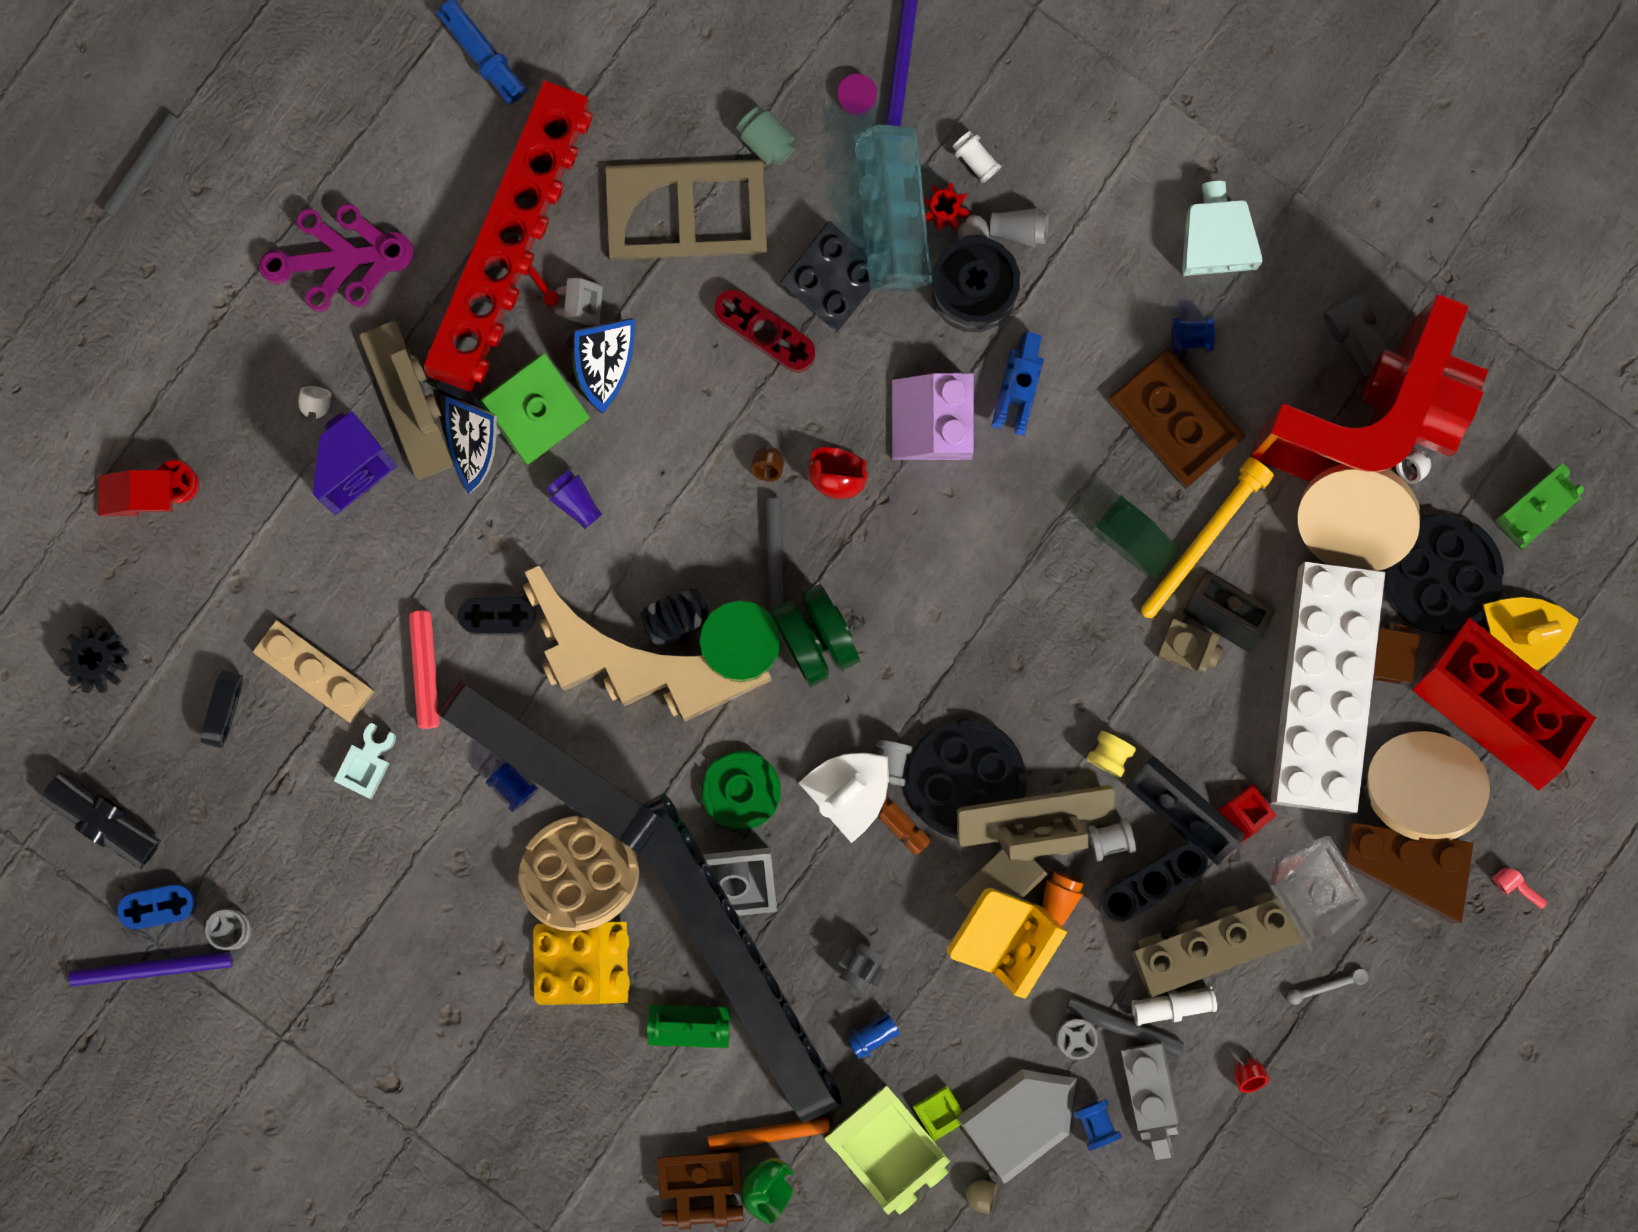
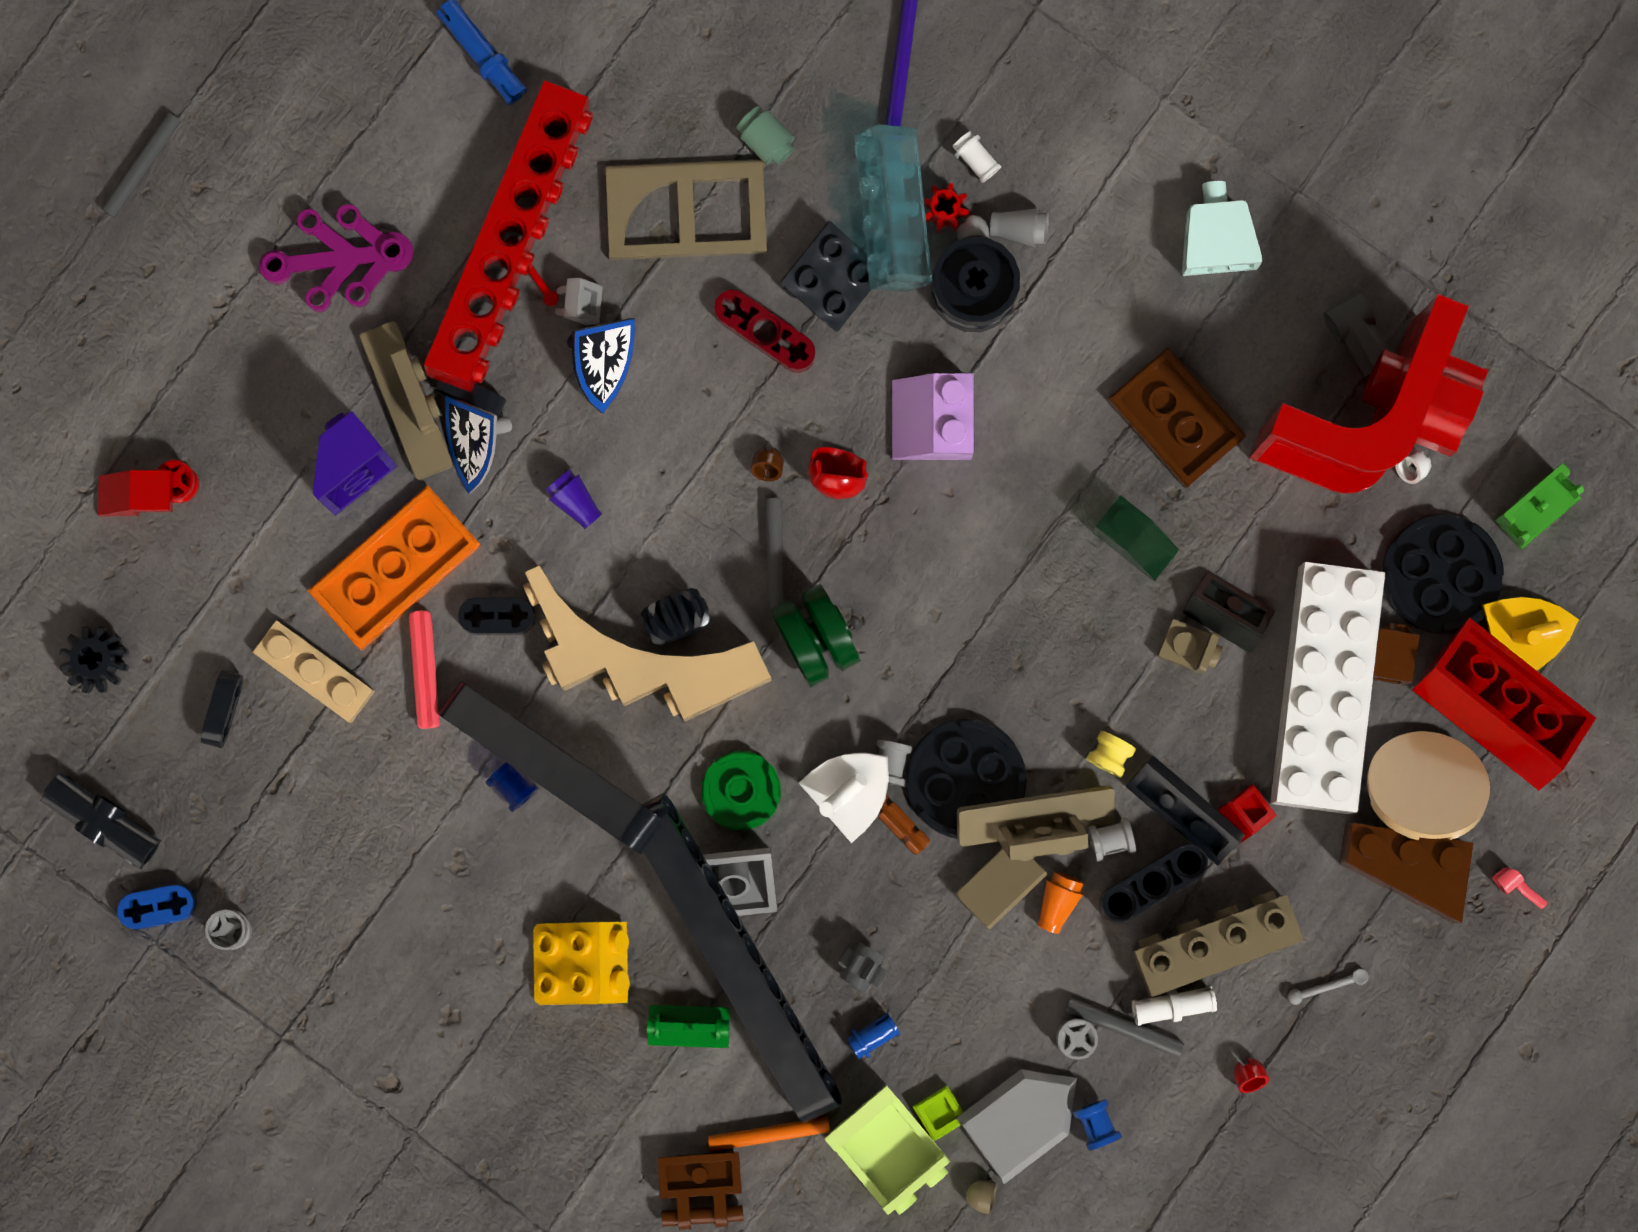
(150, 969): dark purple bar -> none
(314, 400): white hinge -> none
(363, 768): light aqua plate -> none
(394, 568): none -> orange tile
(534, 409): bright green plate -> none
(576, 875): tan tile -> none
(740, 641): green tile -> none
(766, 1189): green hair -> none
(857, 94): magenta tile -> none
(1007, 939): yellow bracket -> none
(1027, 366): blue hinge -> none
(1152, 1096): light grey hinge -> none
(1192, 334): clear blue bush -> none
(1252, 478): yellow piece -> none
(1317, 890): clear slope -> none
(1359, 518): tan tile -> none

